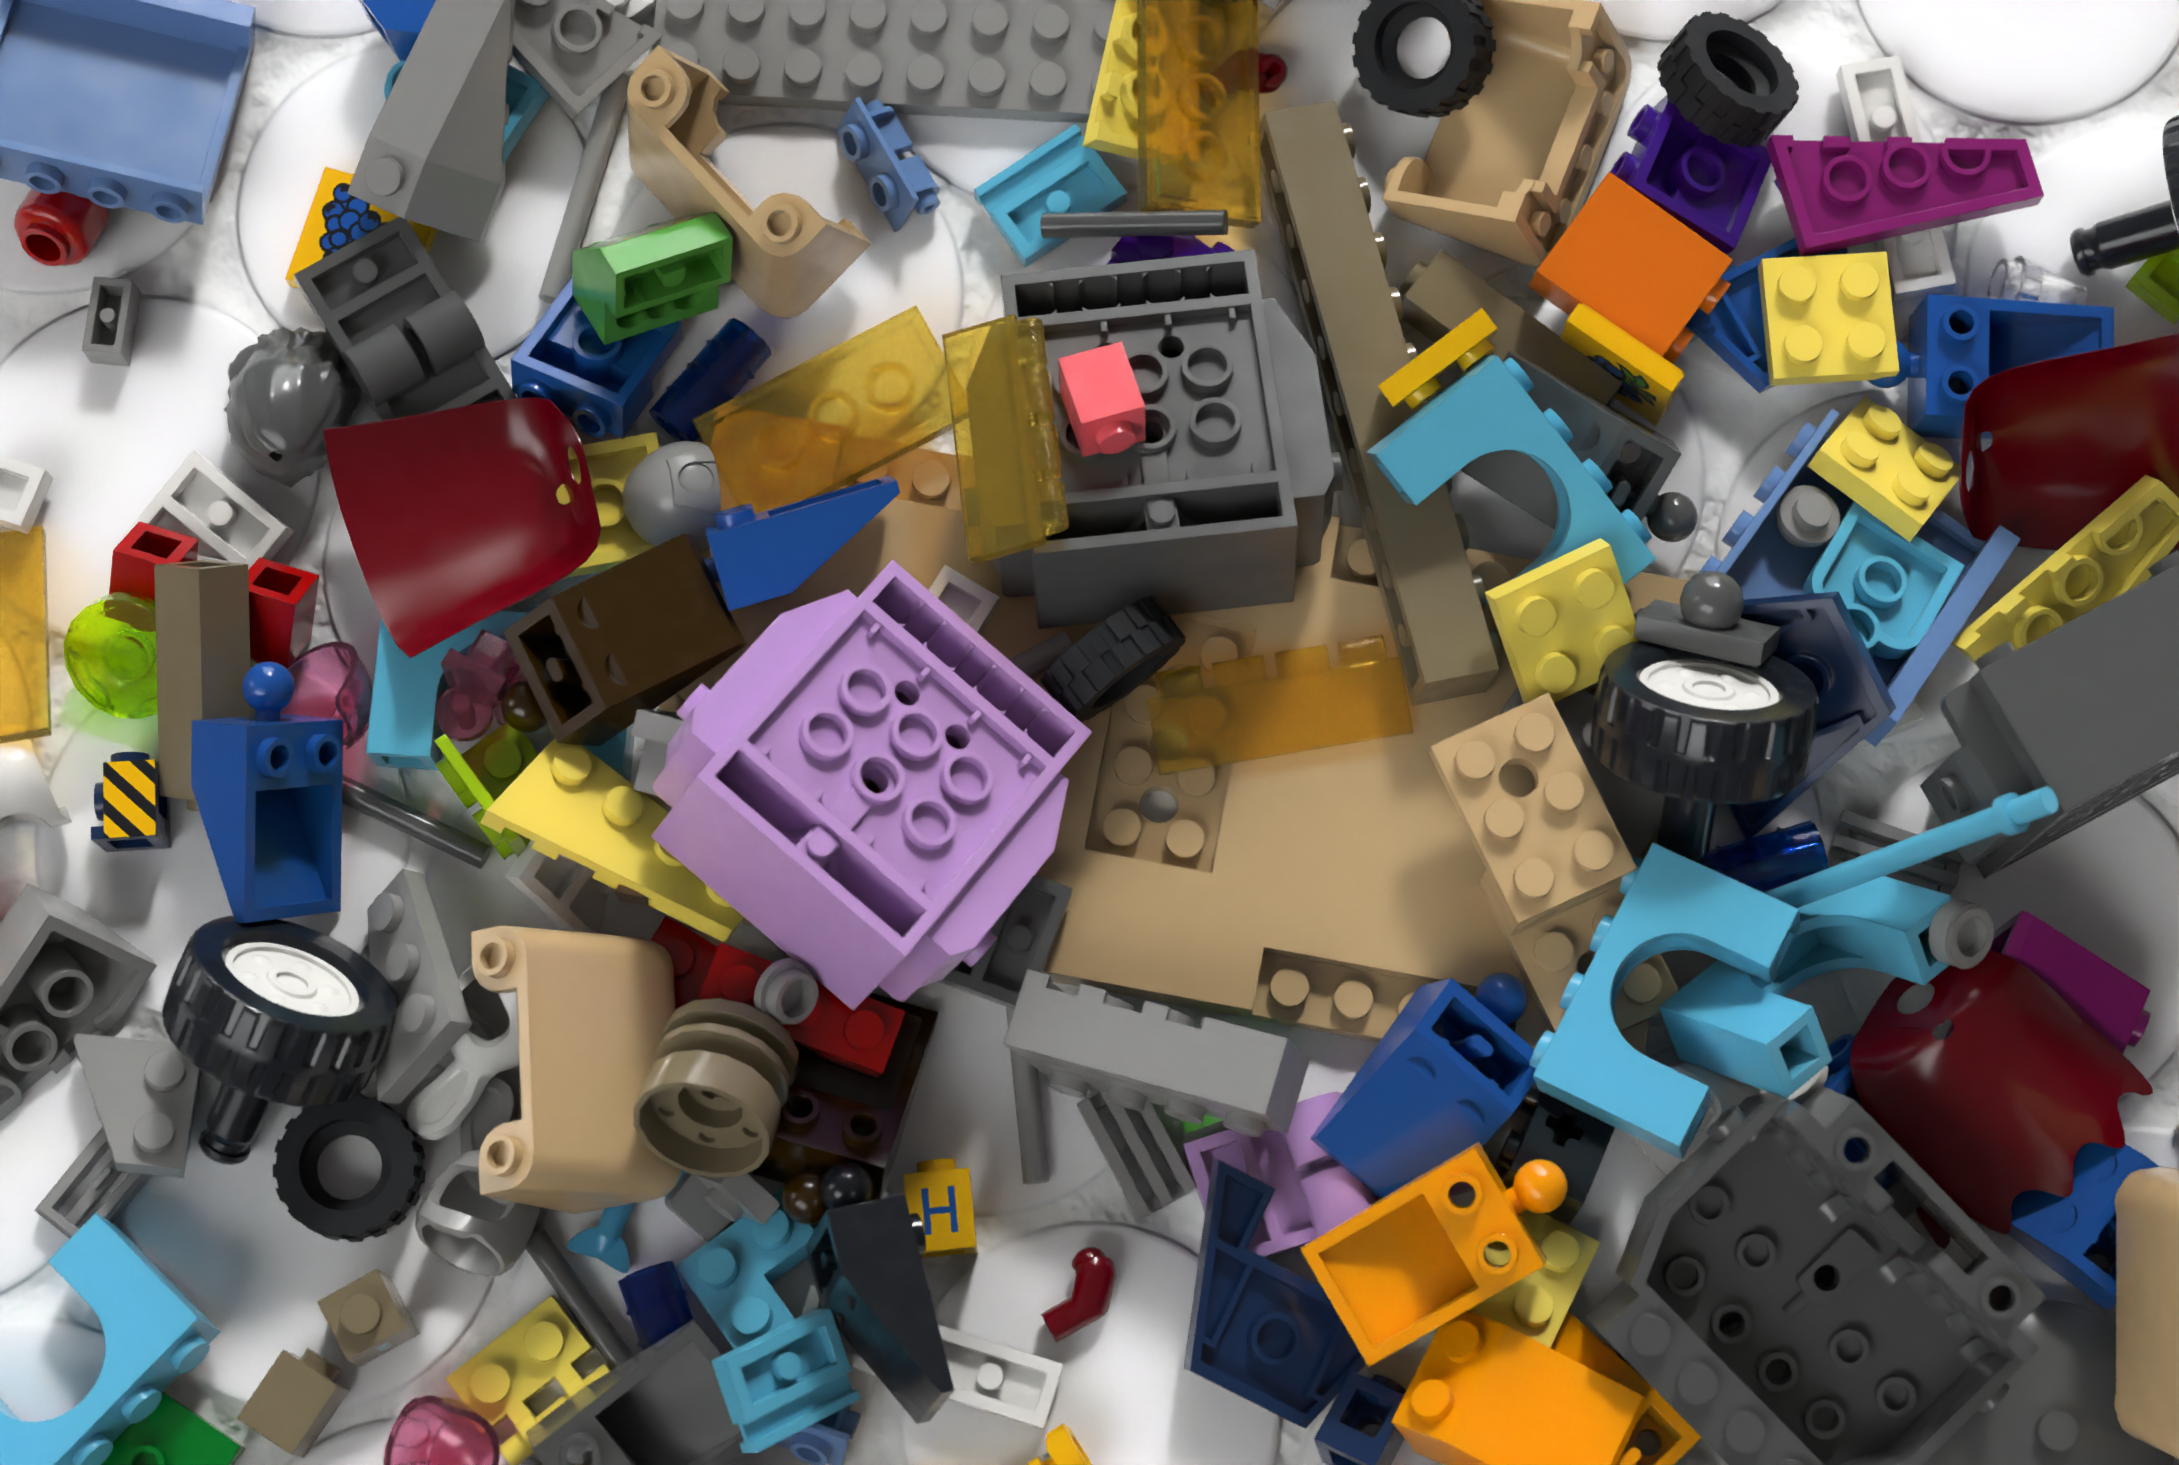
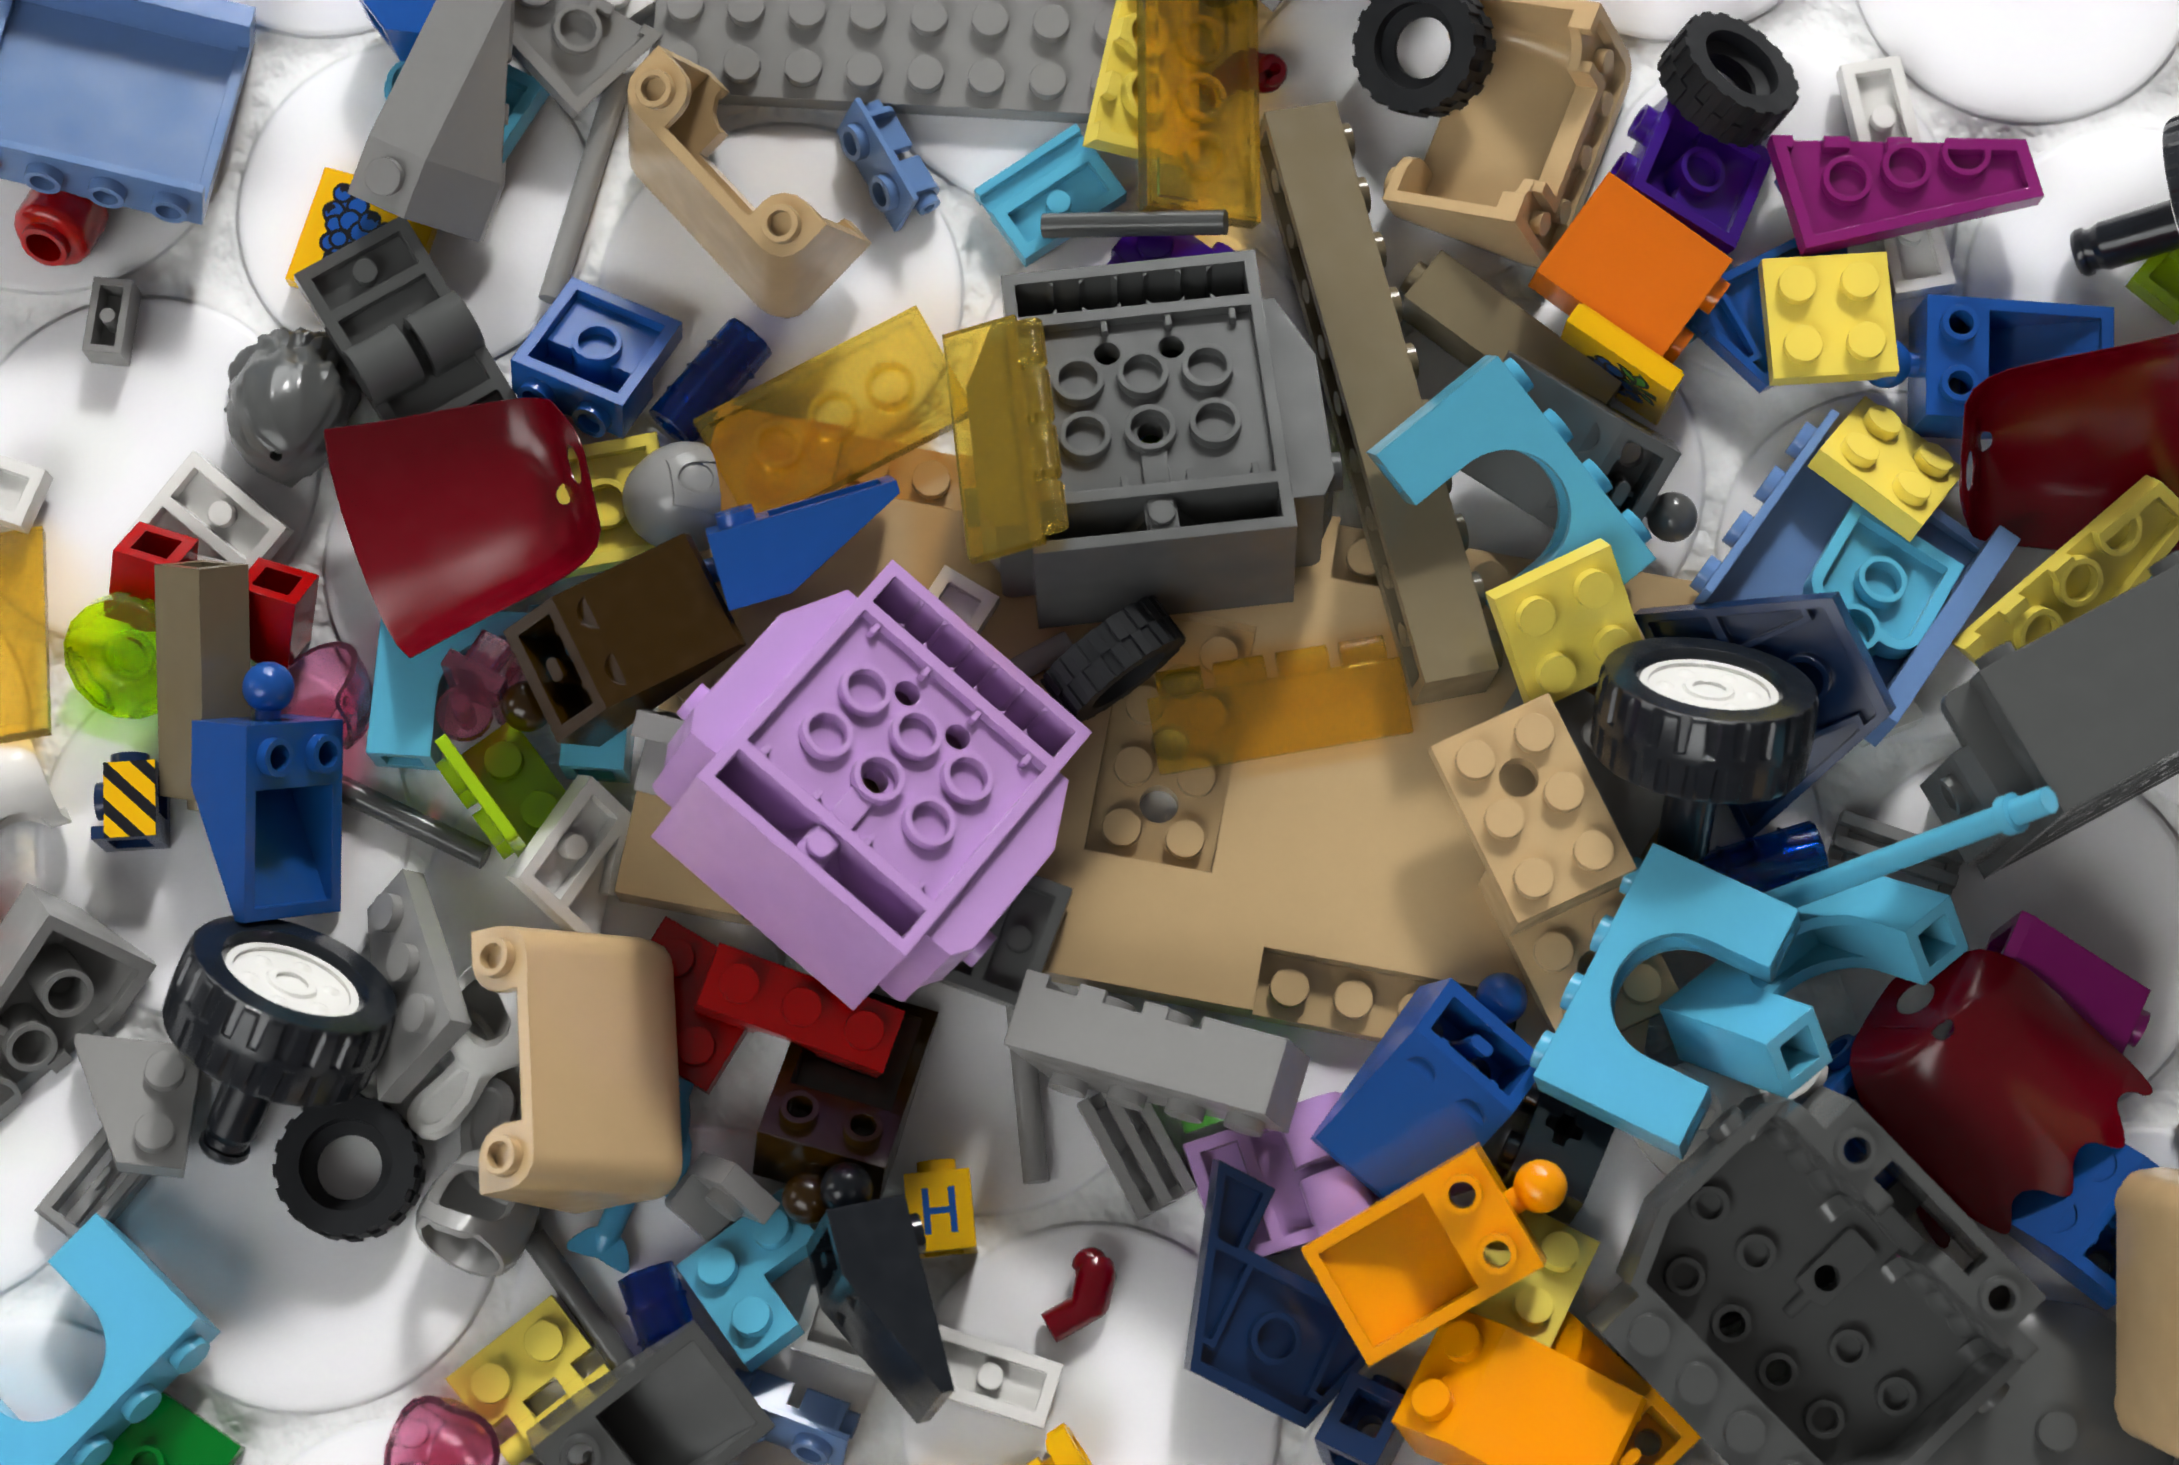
(295, 1401): dark tan brick -> none
(368, 1317): dark tan brick -> none
(594, 817): light yellow wing -> none
(652, 275): bright green piece -> none
(716, 1088): dark tan wheel -> none
(785, 1380): medium azure plate -> none
(786, 992): light grey plate -> none
(1102, 400): coral brick -> none
(1460, 346): yellow plate -> none
(1708, 622): dark grey tile -> none
(1807, 516): light grey plate -> none
(1961, 933): light grey tile -> none
(2028, 281): clear cone -> none

